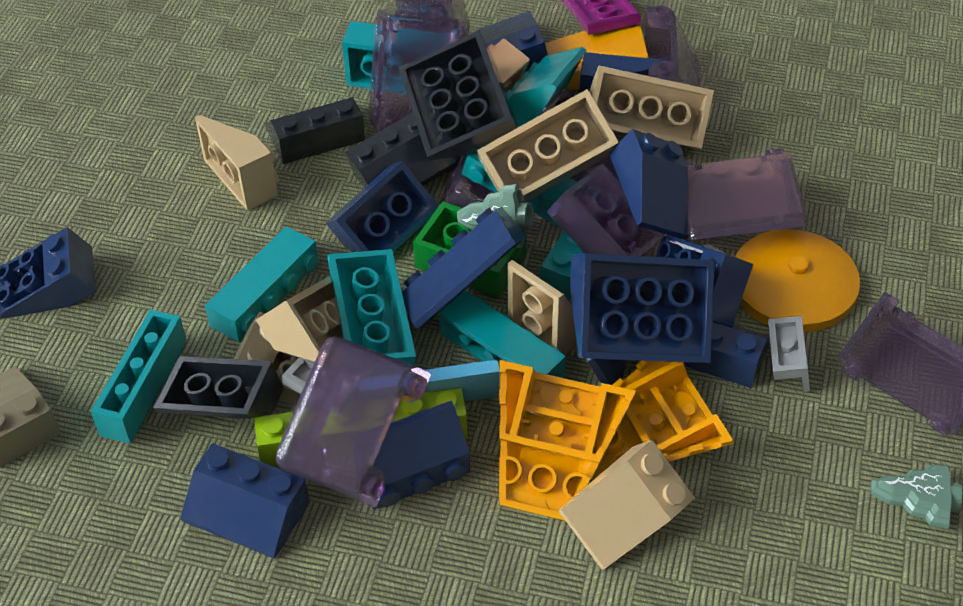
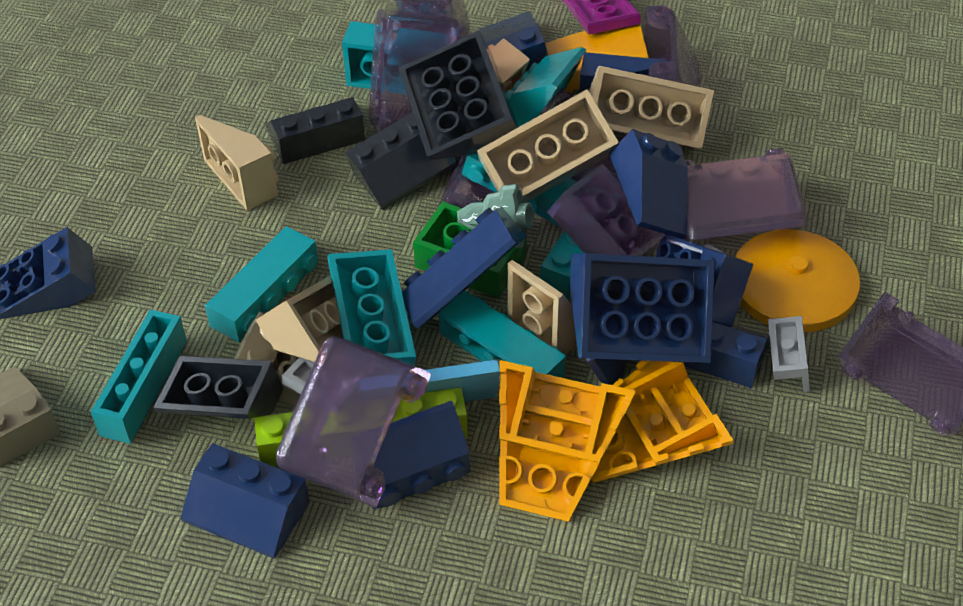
(384, 212): dark blue slope -> none
(626, 503): tan slope -> none
(922, 493): sand green rock -> none

